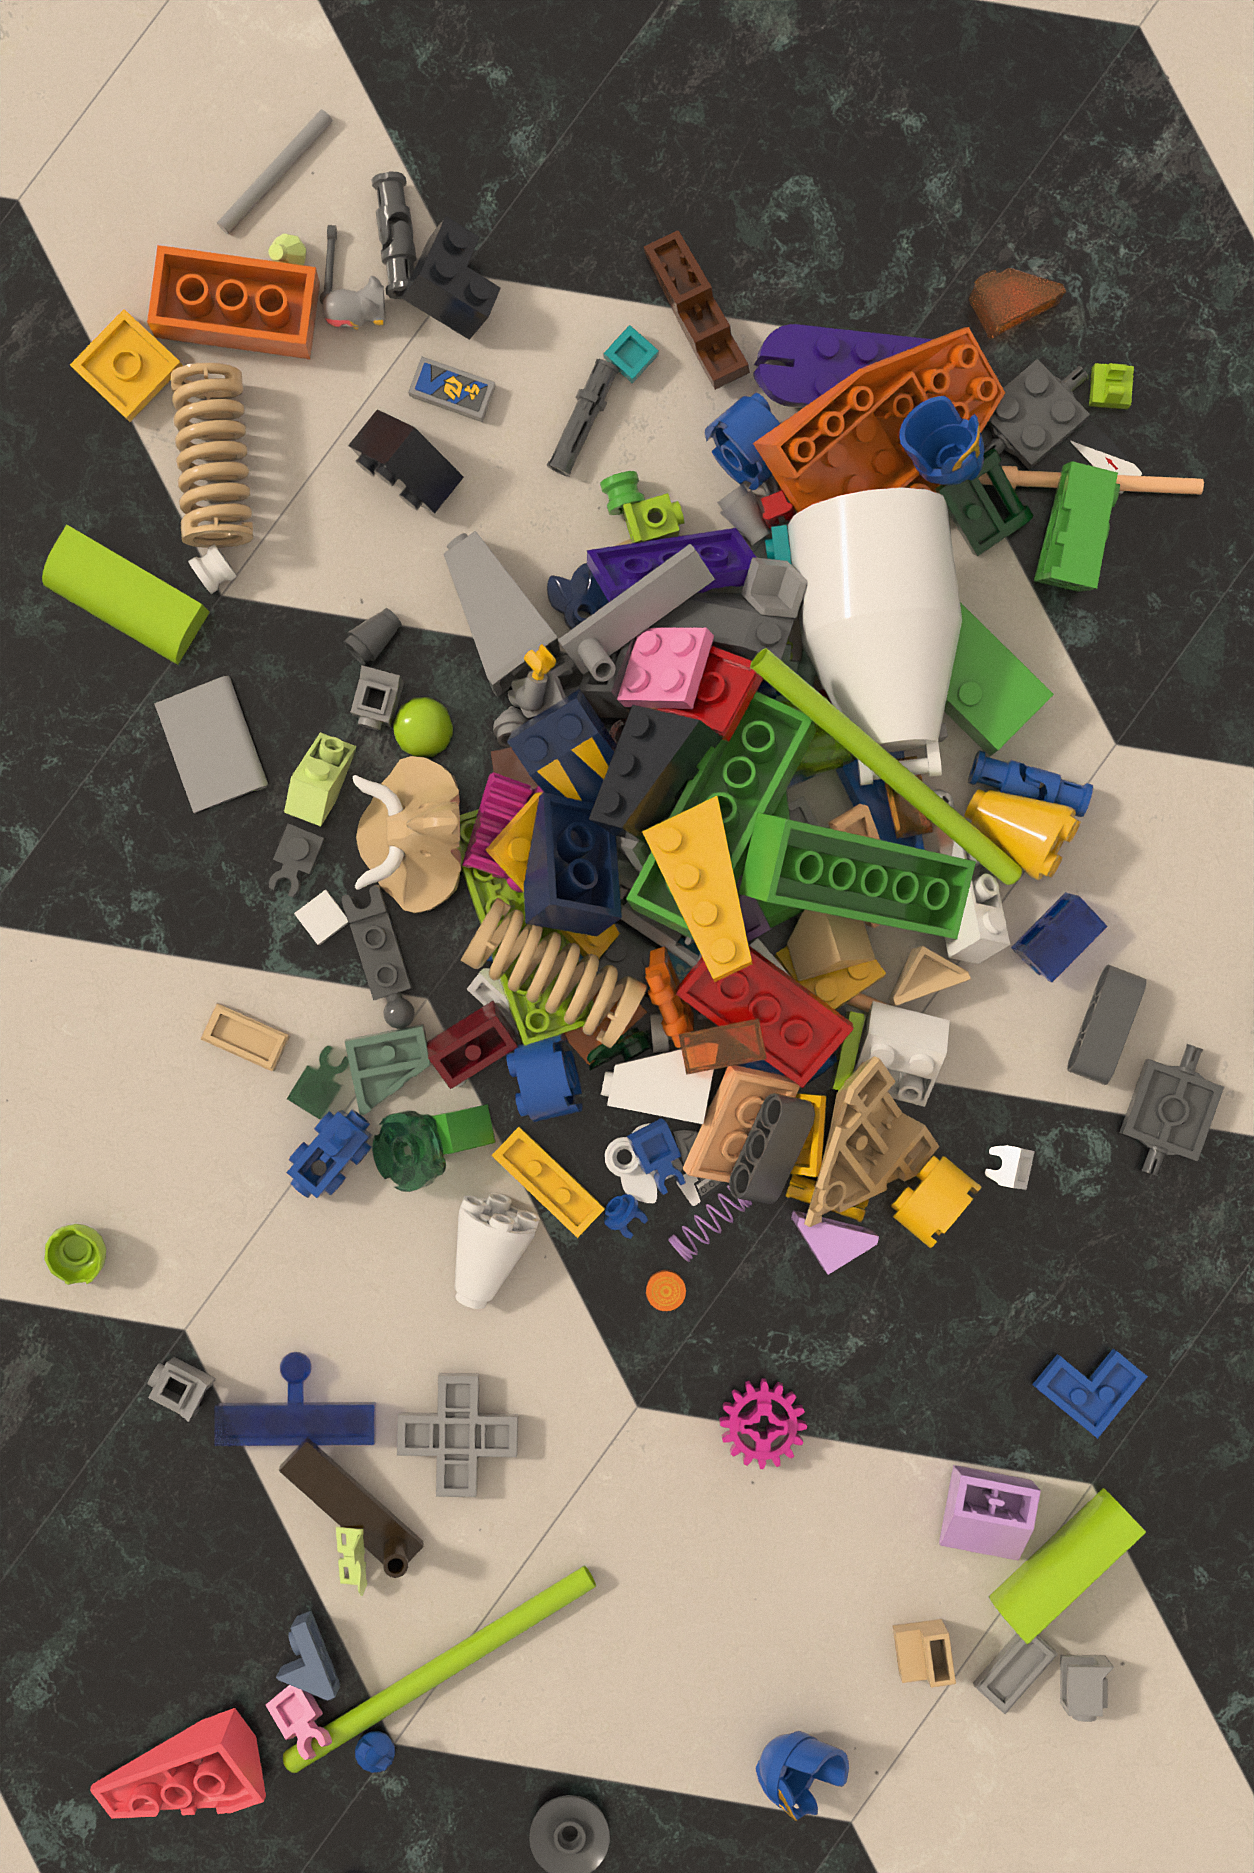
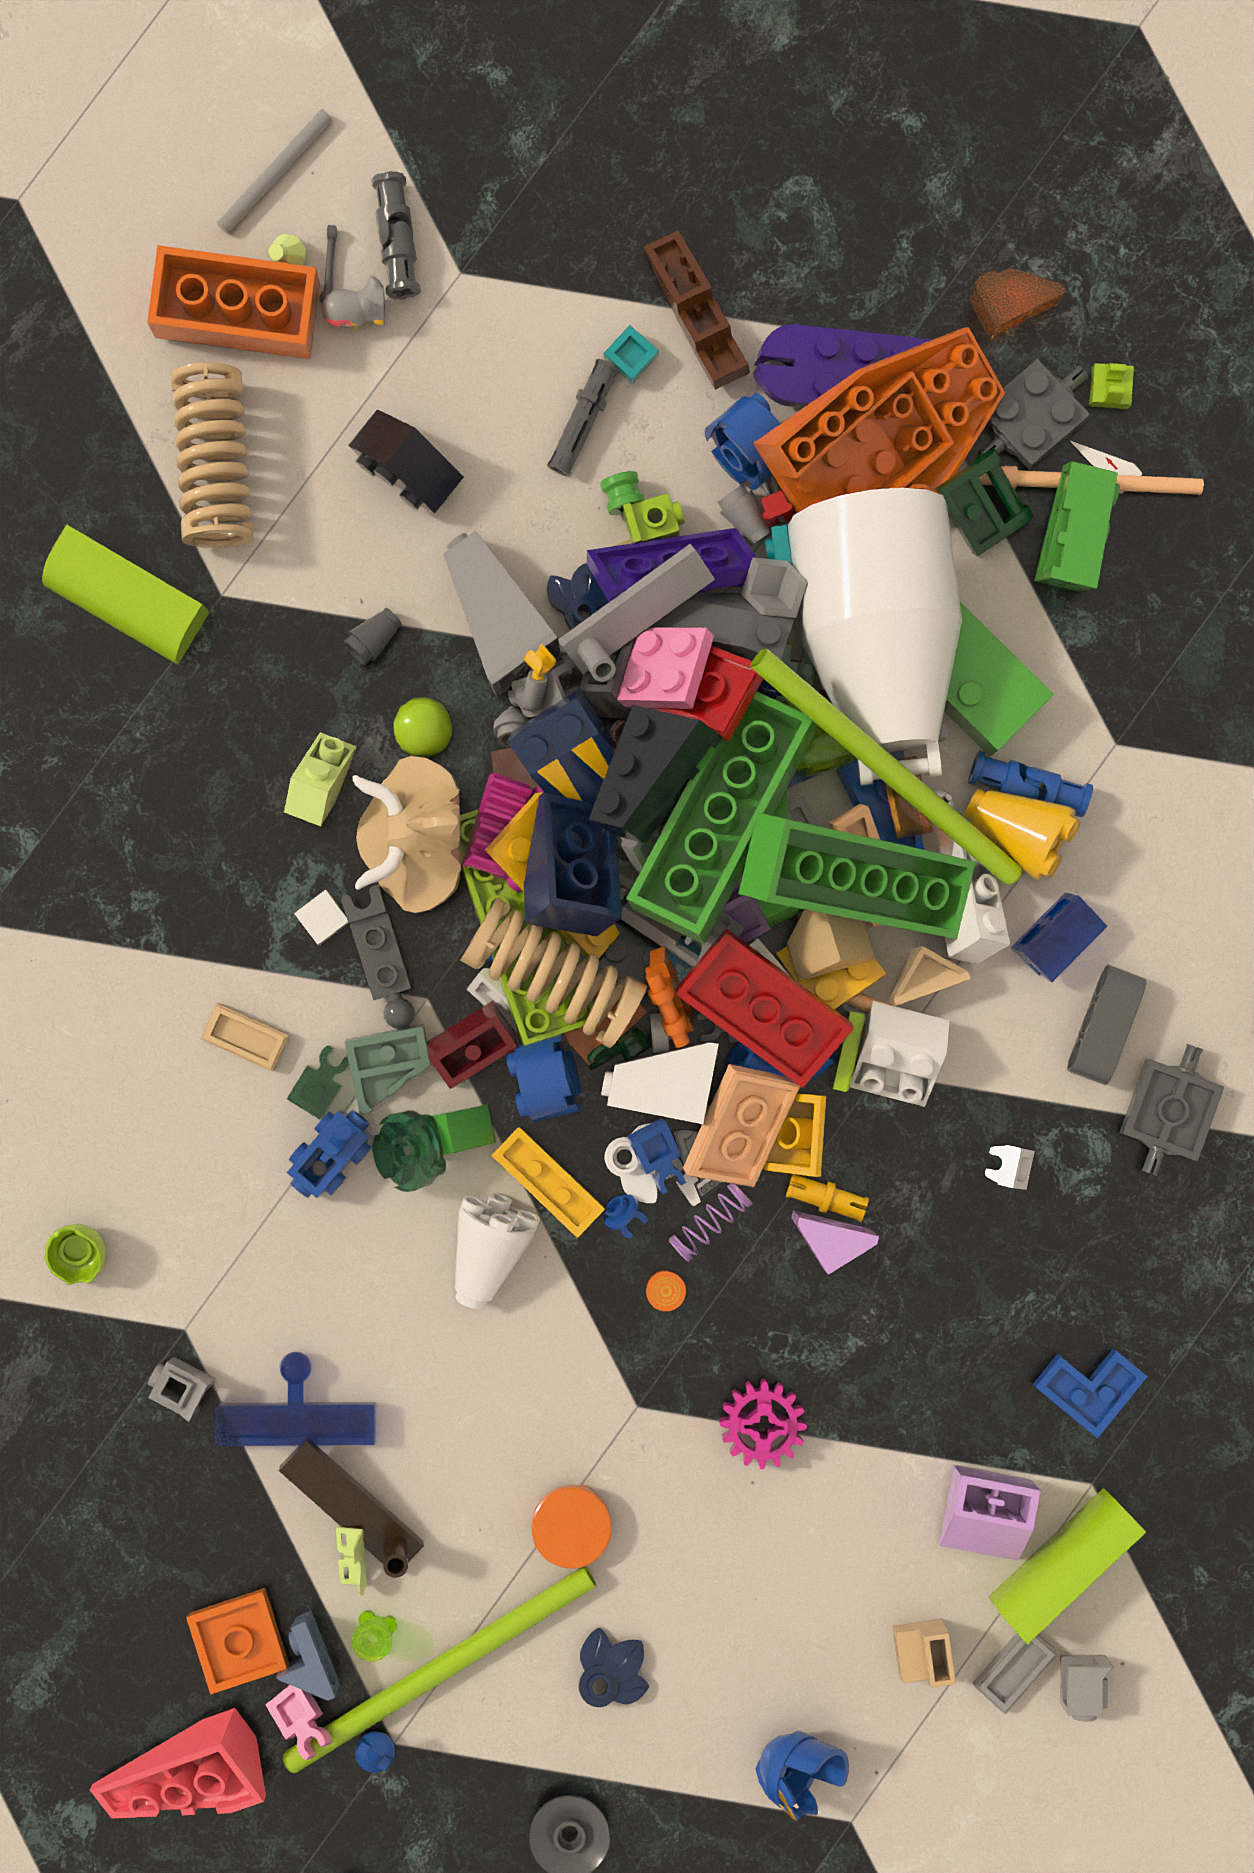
(126, 365): yellow plate -> none
(211, 744): light grey piece -> none
(212, 569): white wheel -> none
(237, 1641): none -> orange plate
(297, 852): dark grey plate -> none
(373, 1626): none -> clear neon green brick
(379, 680): light grey window -> none
(445, 284): black brick -> none
(452, 389): tile -> none
(457, 1435): light grey plate -> none
(571, 1526): none -> orange tile
(615, 1665): none -> dark blue plate
(701, 878): yellow wing -> none
(722, 1046): clear orange tile -> none
(771, 1148): dark grey beam -> none
(867, 1144): tan wedge -> none
(935, 1201): yellow brick -> none
(942, 443): blue helmet -> none

